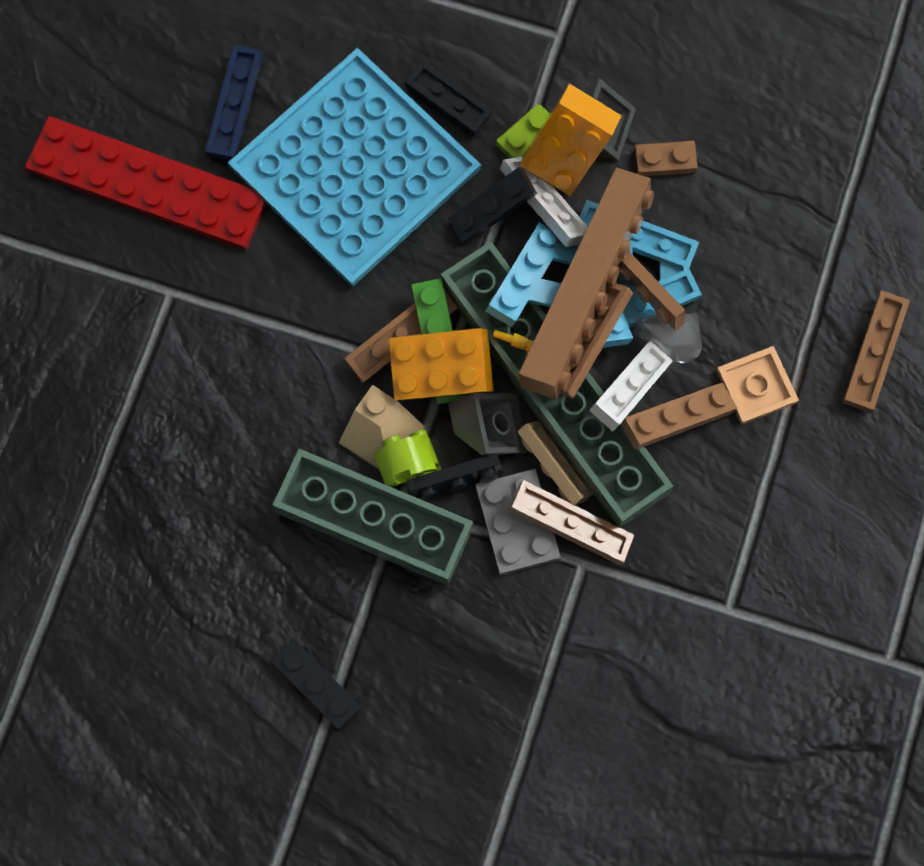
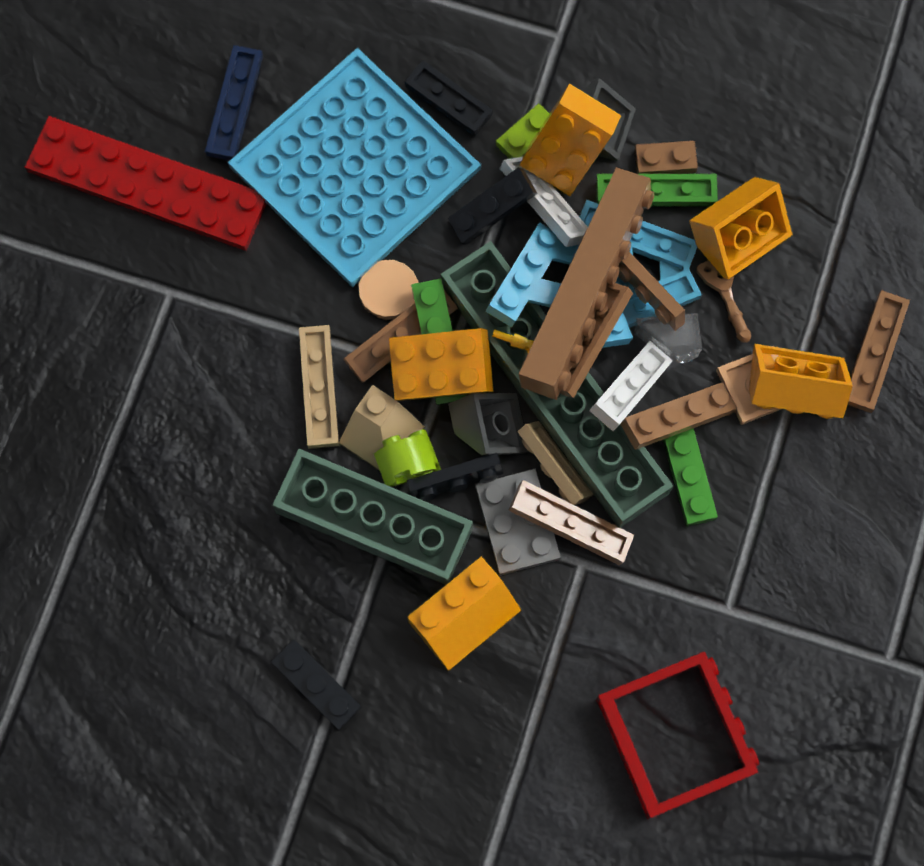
(318, 386): none -> tan plate
(387, 289): none -> light nougat tile
(464, 613): none -> light orange slope
(630, 757): none -> red window
(674, 189): none -> bright green plate
(690, 478): none -> bright green plate
(724, 286): none -> medium nougat piece
(742, 226): none -> light orange slope
(799, 381): none -> light orange slope

